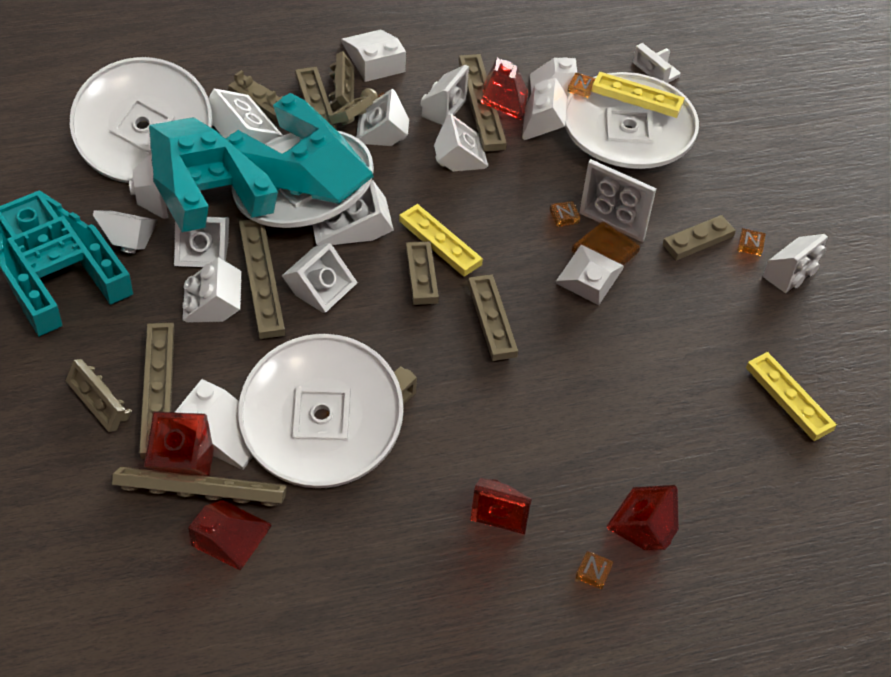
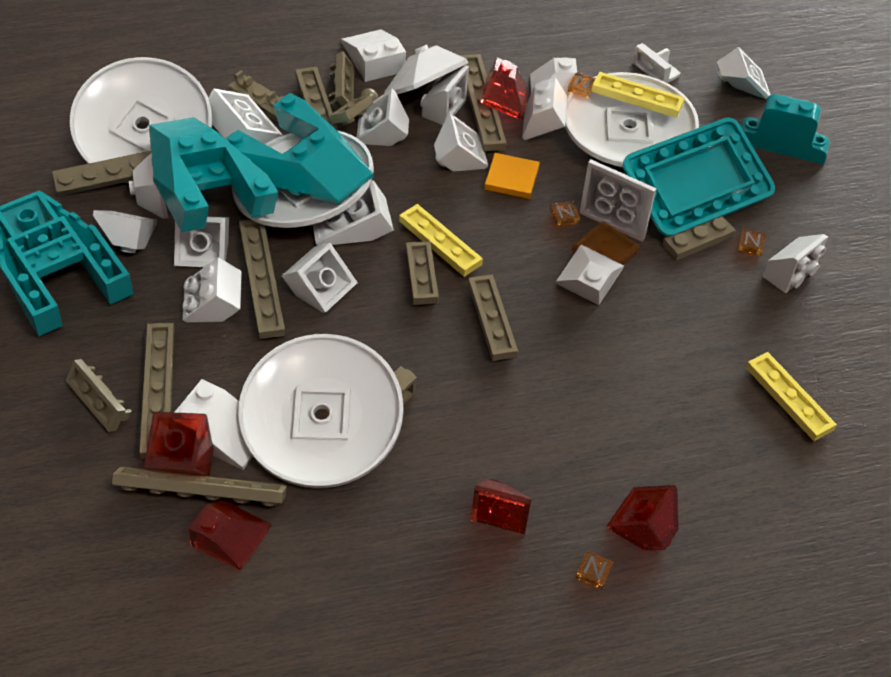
(97, 174): none -> dark tan plate
(425, 67): none -> white slope
(512, 175): none -> light orange tile
(700, 176): none -> teal wedge
(743, 73): none -> white slope
(788, 129): none -> teal brick

